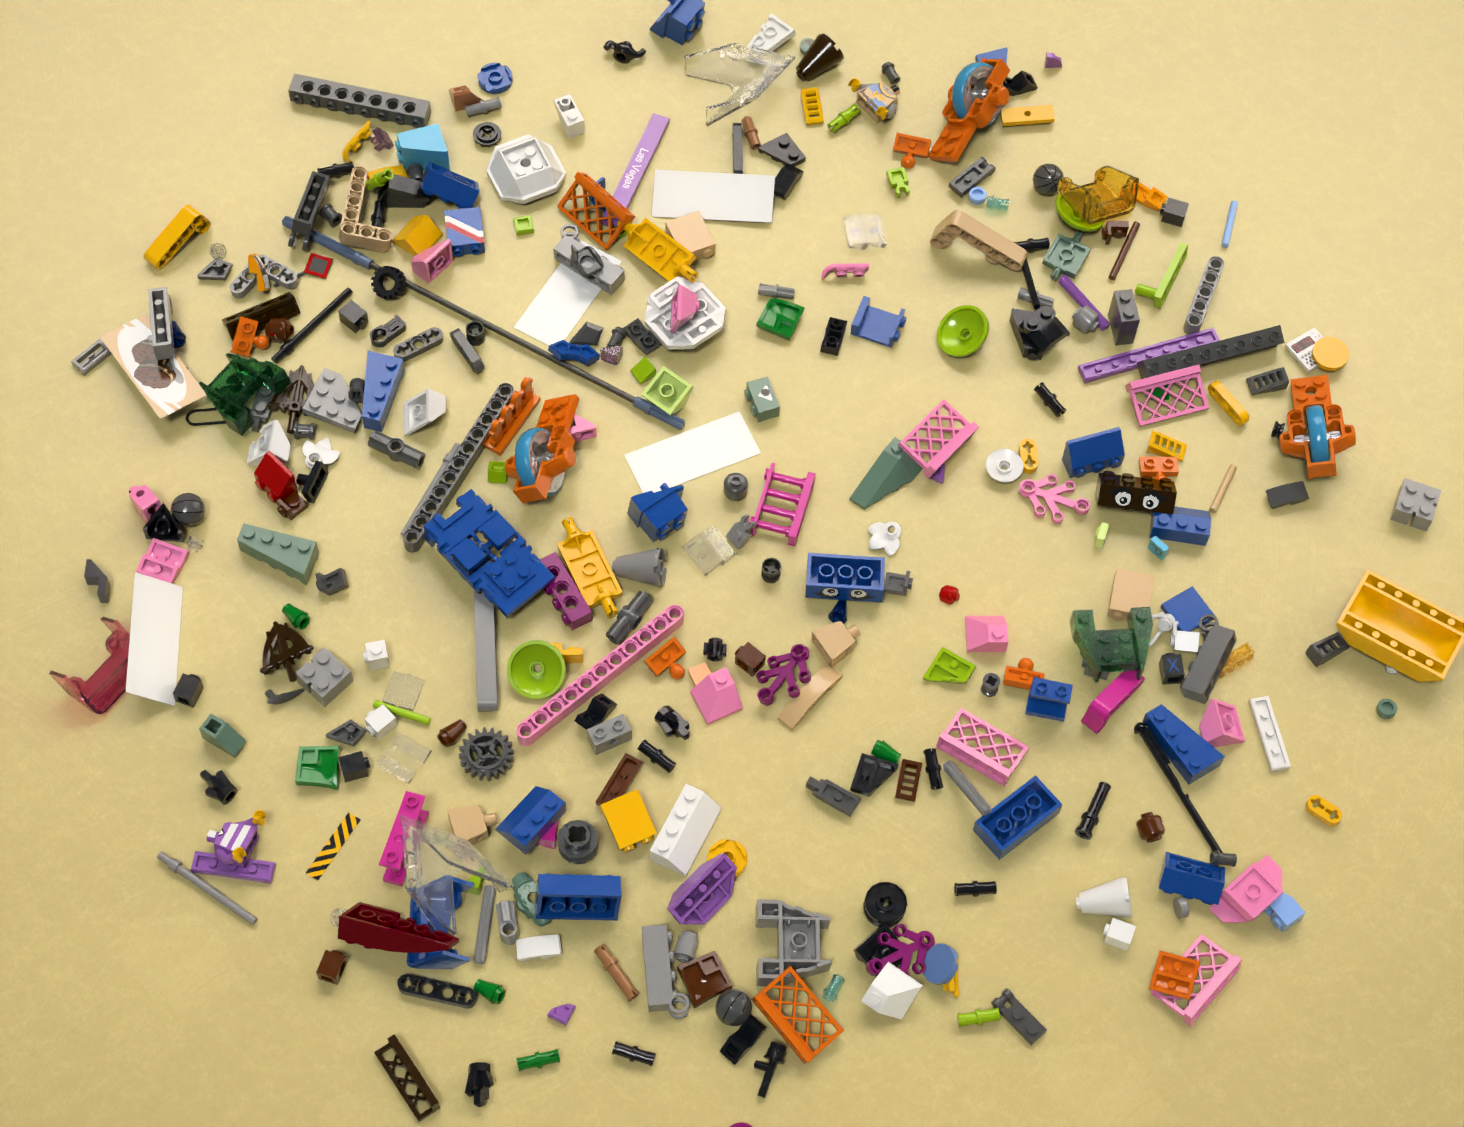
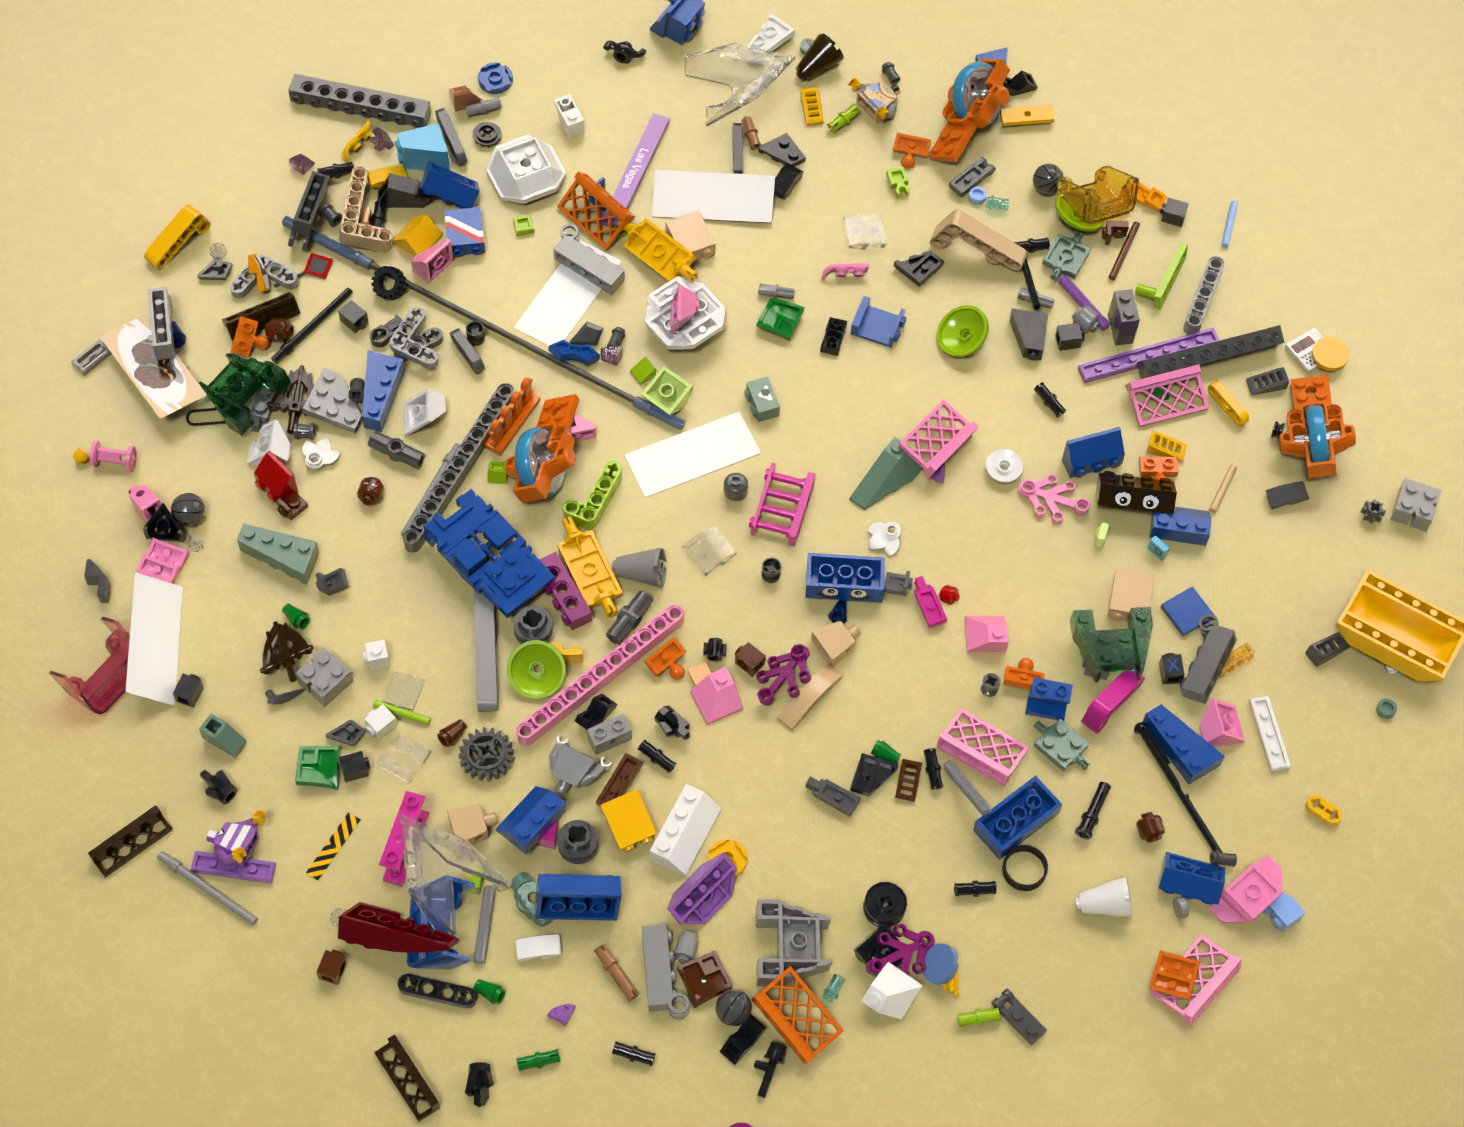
(80, 456): none -> yellow hinge
(112, 455): none -> bright pink hose
(125, 836): none -> dark brown fence
(301, 163): none -> slope
(313, 482): black tile -> none
(365, 216): none -> light nougat slope
(370, 491): none -> reddish brown head
(379, 179): lime pin -> none
(407, 340): none -> light grey beam
(414, 171): dark grey bush -> none
(451, 136): none -> beam
(507, 921): light grey piece -> none
(533, 624): none -> dark grey piece
(573, 766): none -> light grey torso
(587, 251): dark grey piece -> none
(597, 494): none -> lime beam
(641, 337): dark grey slope -> none
(658, 511): blue piece -> none
(740, 532): light grey plate -> none
(919, 267): none -> wing
(929, 603): none -> dark pink hinge
(949, 668): lime wing -> none
(1025, 848): none -> black tyre
(1032, 455): yellow beam -> none
(1043, 328): black slope -> none
(1052, 61): medium lavender tile -> none
(1061, 744): none -> sand green plate
(1069, 336): none -> brick
(1118, 934): white brick -> none
(1165, 623): white plant -> none
(1185, 641): white brick -> none
(1373, 511): none -> dark grey gear

